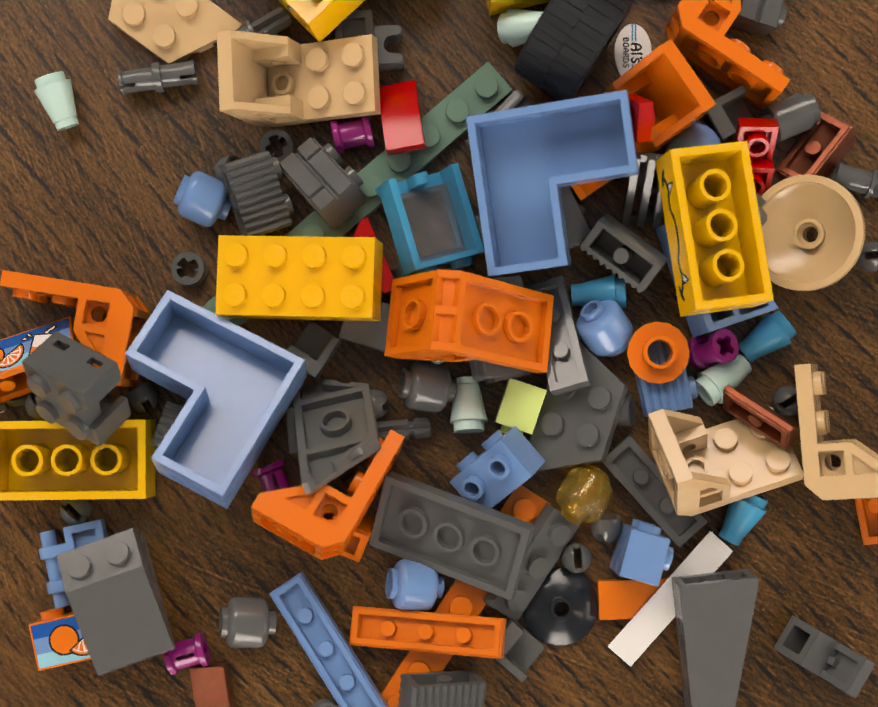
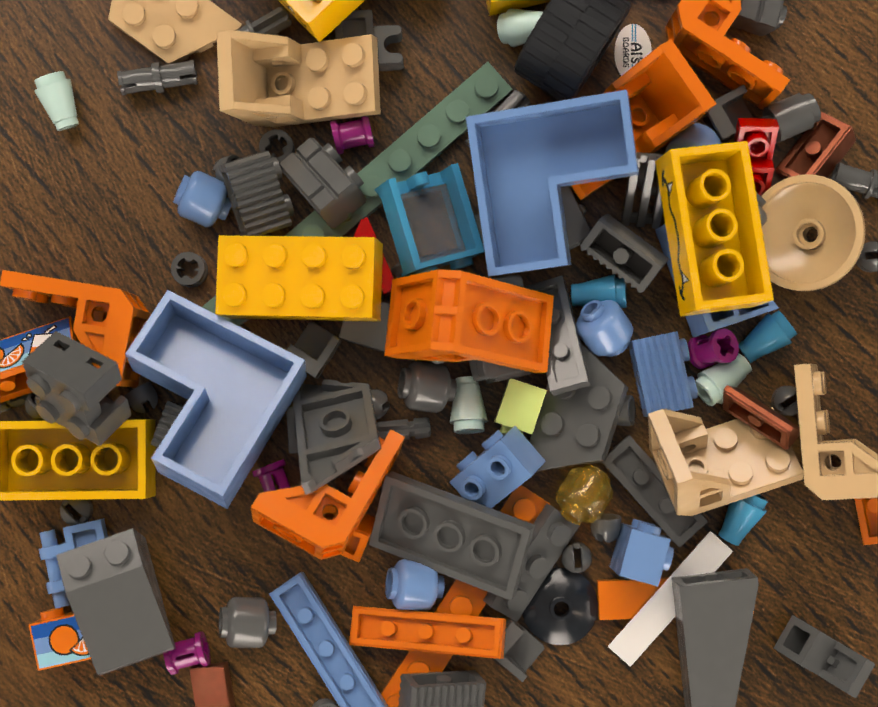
(401, 118): red slope -> none
(639, 358): orange piece -> none
(642, 117): red plate -> none

